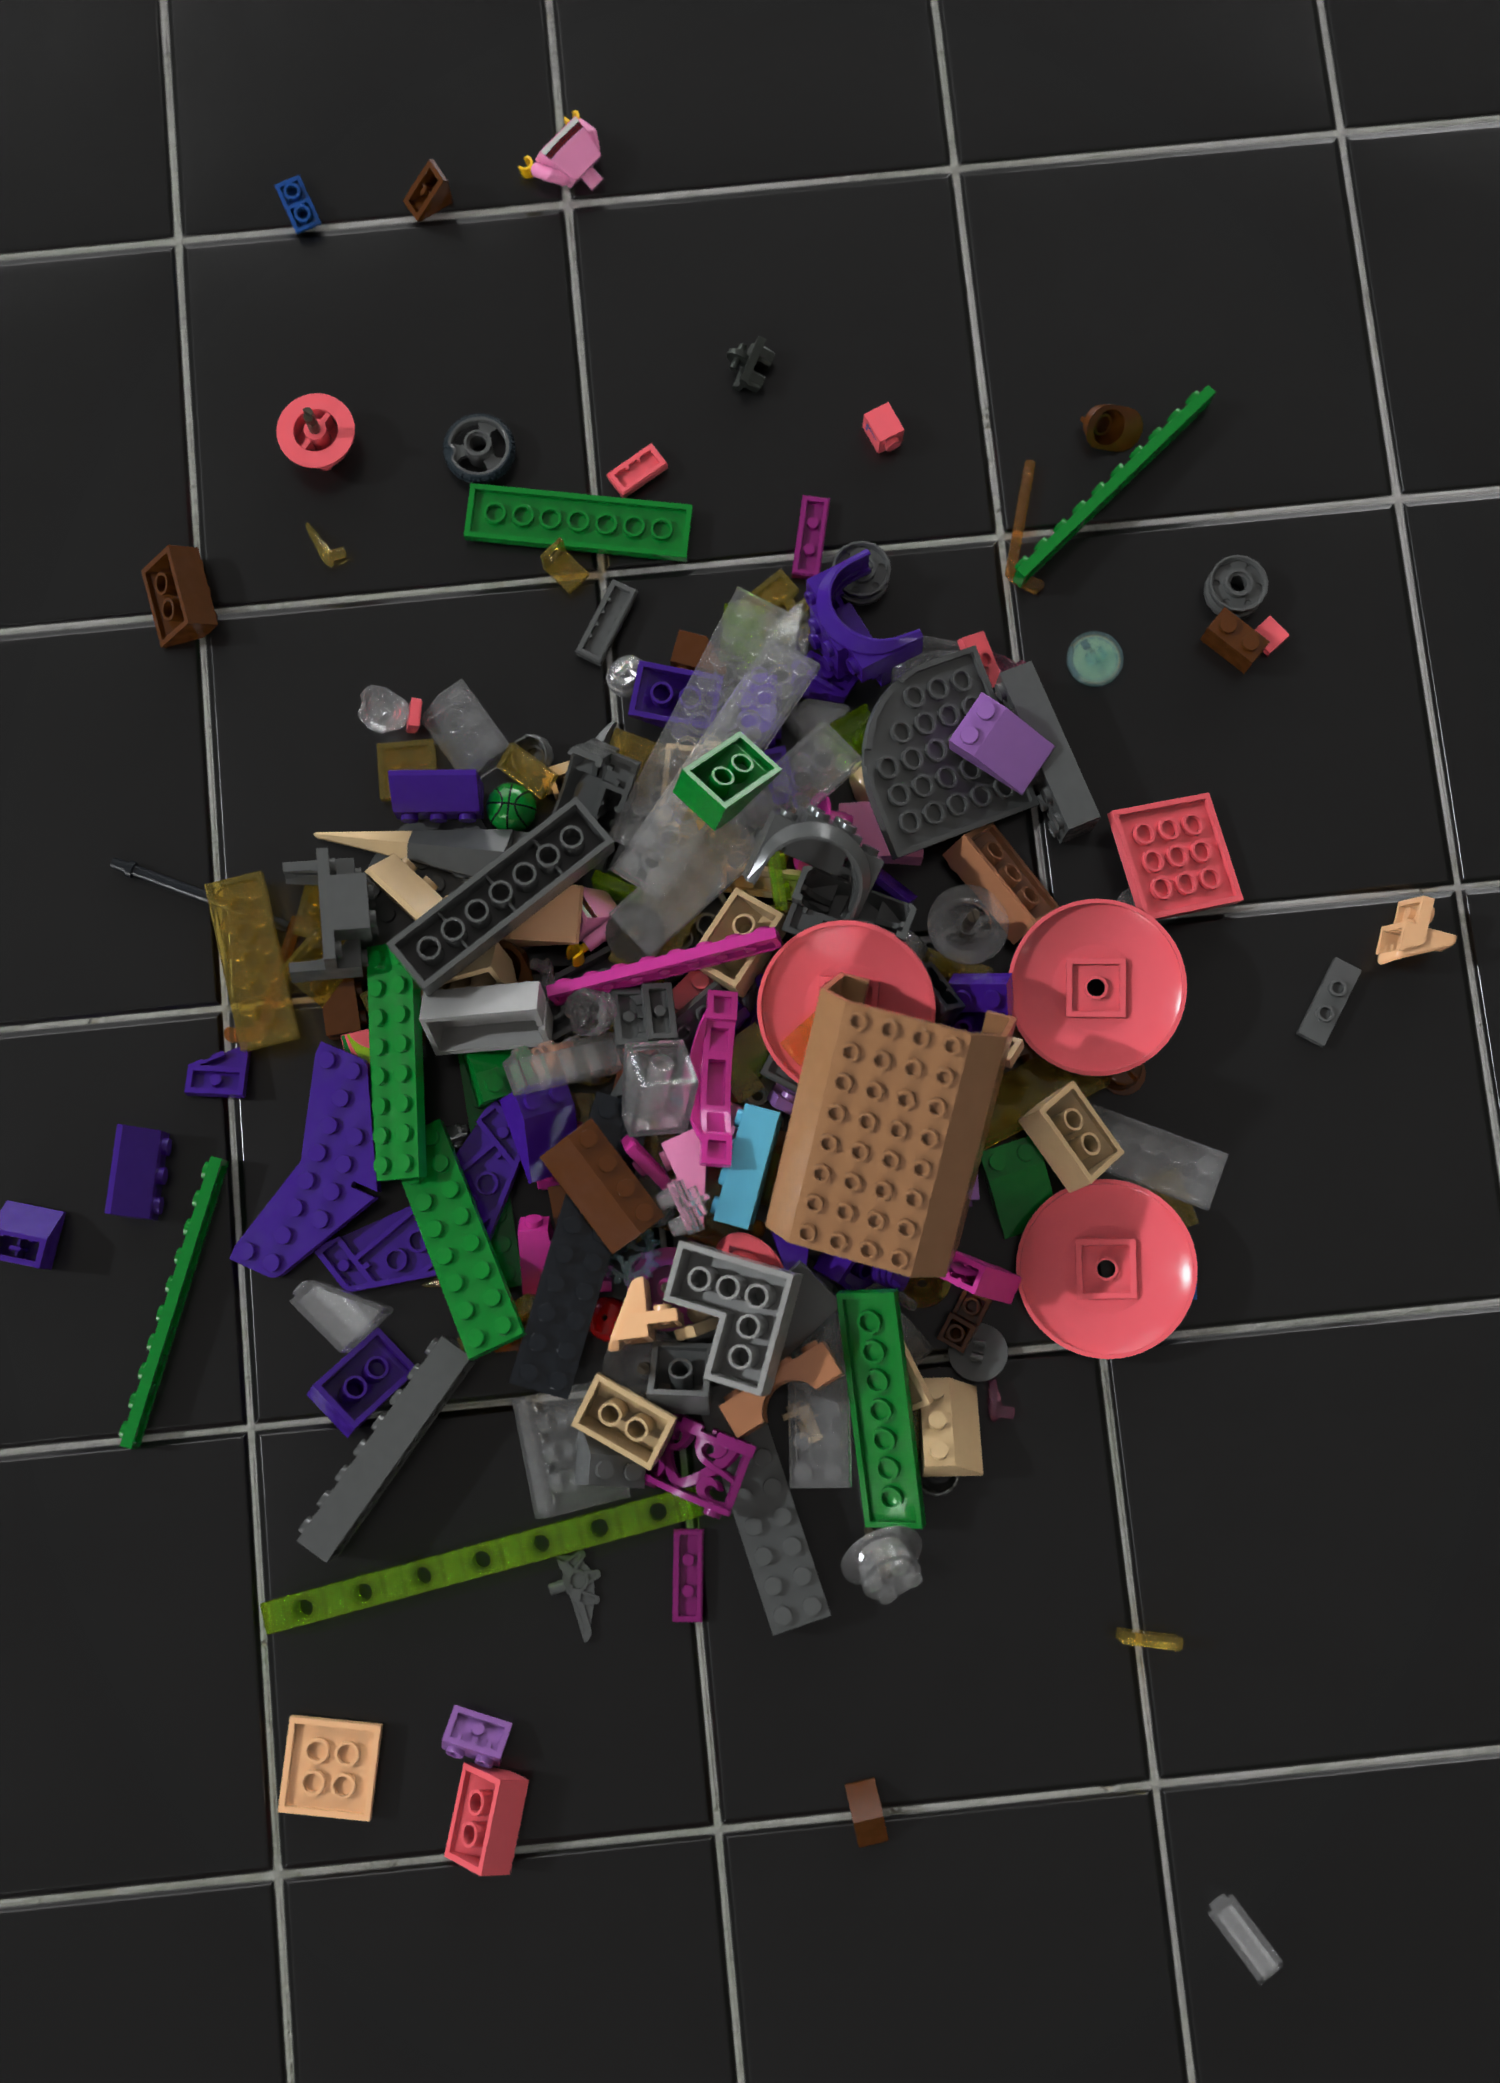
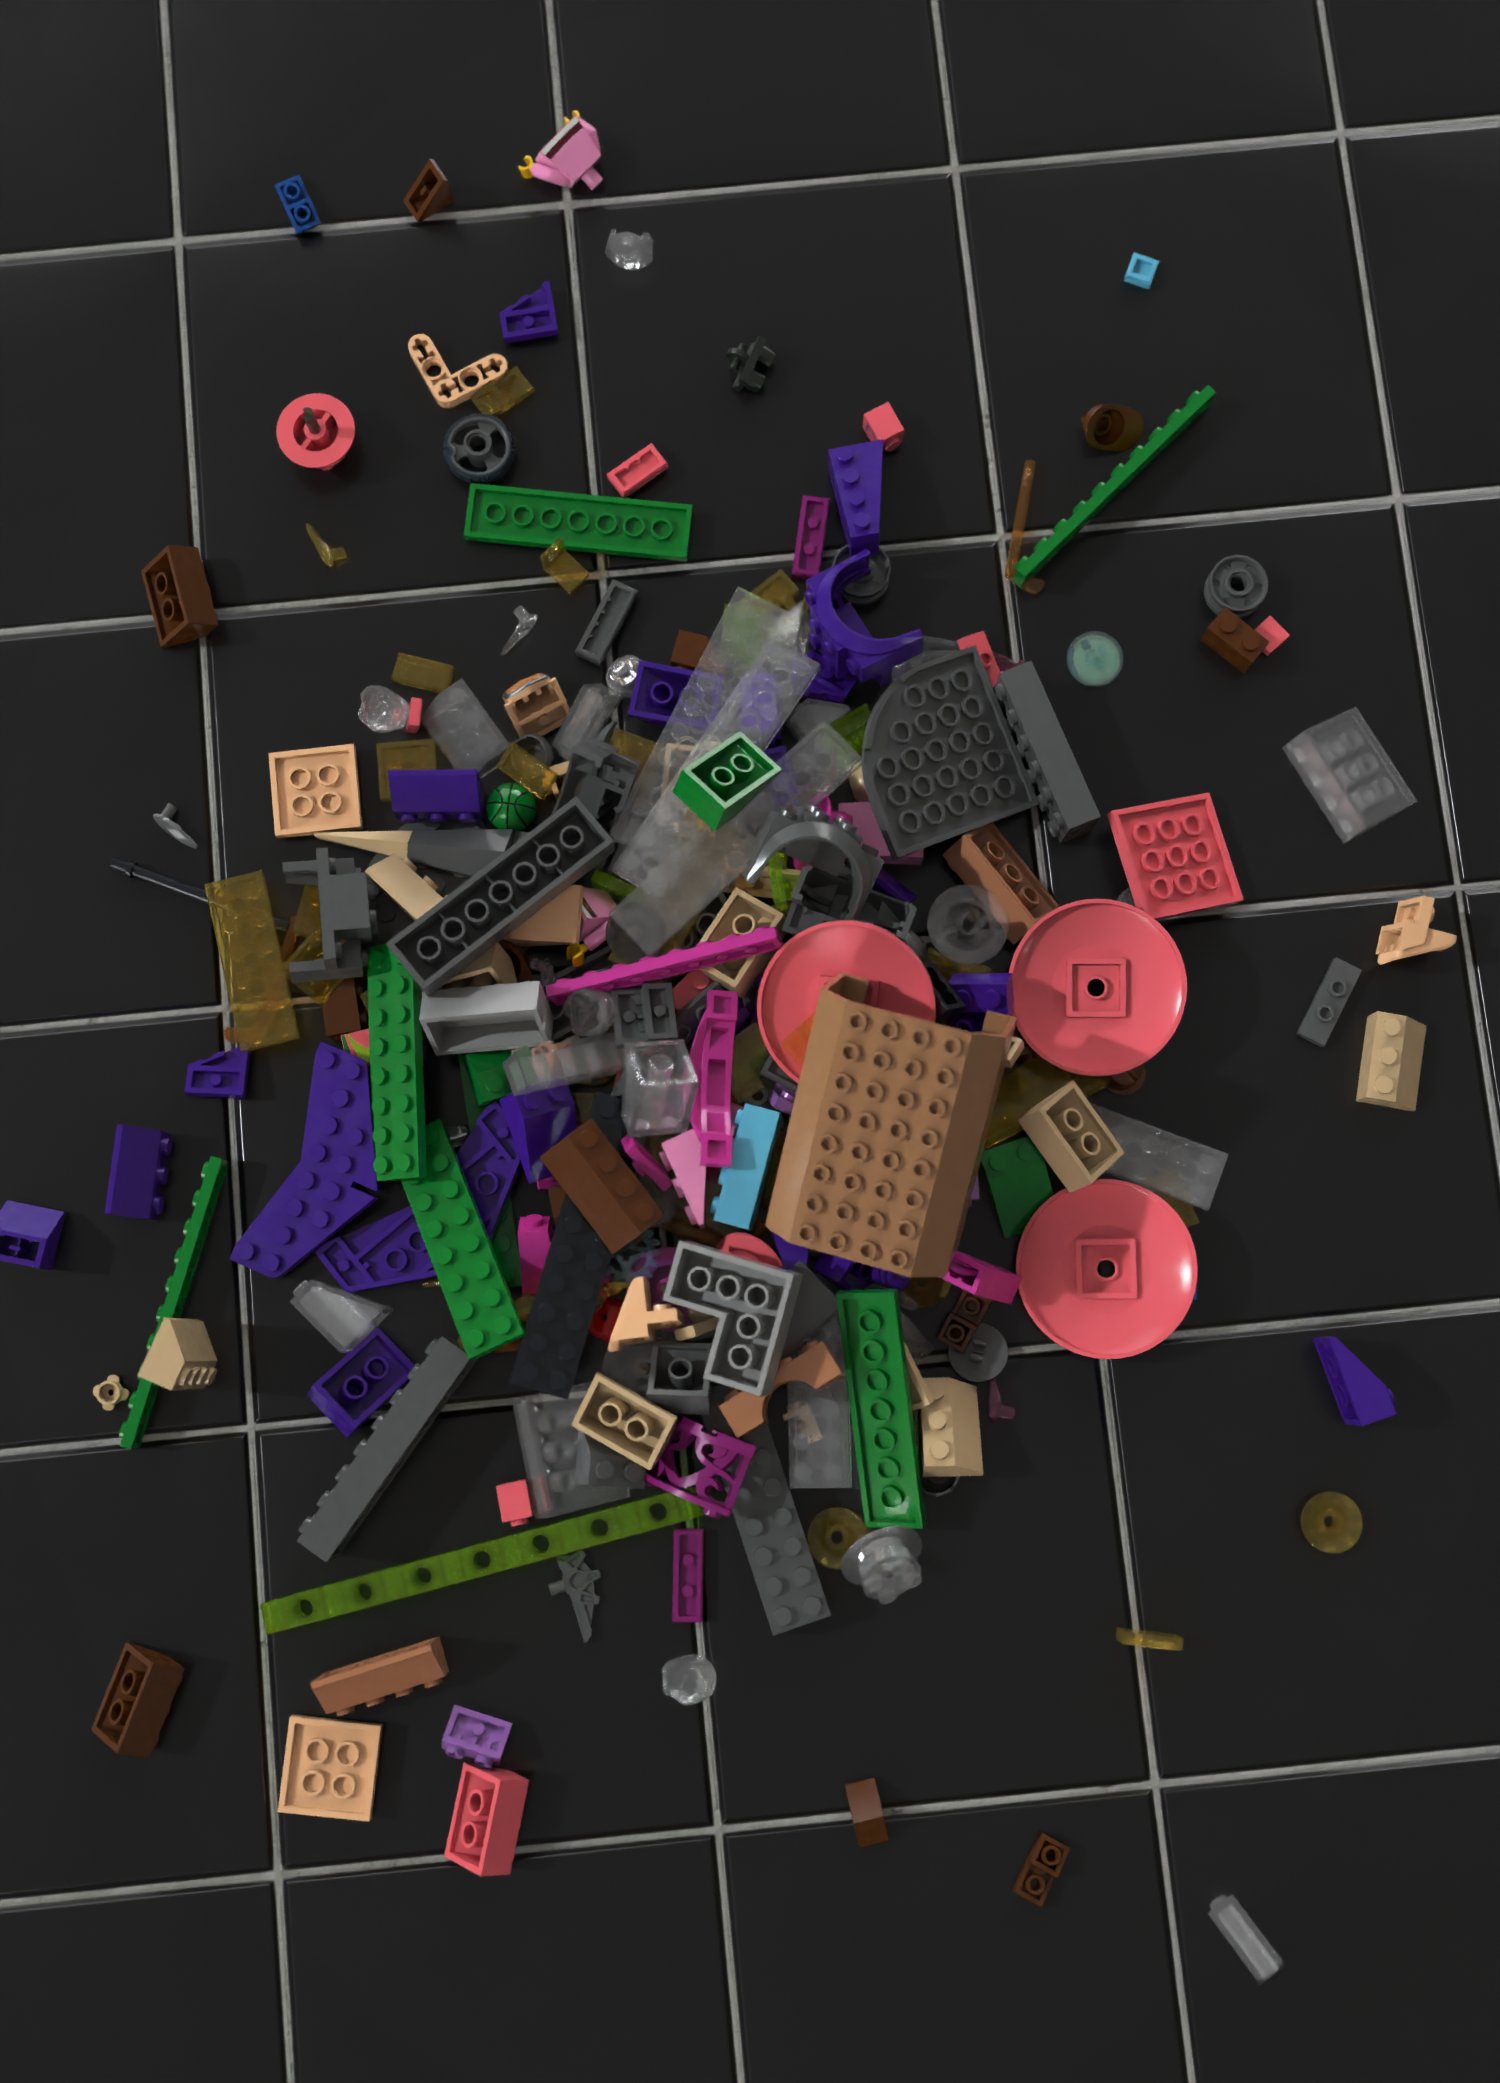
(102, 1392): none -> tan plate
(137, 1700): none -> reddish brown slope
(173, 829): none -> dark grey bar
(180, 1356): none -> tan slope
(315, 791): none -> light nougat plate
(381, 1676): none -> nougat slope
(422, 673): none -> clear yellow tile
(448, 381): none -> light nougat beam
(504, 394): none -> clear yellow slope
(515, 1502): none -> coral brick
(526, 623): none -> clear bar
(530, 317): none -> dark purple wing
(536, 705): none -> light nougat piece
(586, 717): none -> clear slope
(610, 1289): none -> clear yellow bar
(629, 250): none -> clear hair
(678, 1196): clear hips -> none
(689, 1679): none -> clear hair
(824, 1525): none -> clear yellow dish
(858, 489): none -> dark purple wedge
(1000, 744): medium lavender slope -> none
(1040, 1869): none -> reddish brown slope
(1141, 271): none -> medium azure tile
(1345, 1527): none -> clear yellow dish
(1349, 774): none -> clear slope
(1356, 1389): none -> dark purple slope
(1391, 1061): none -> tan slope

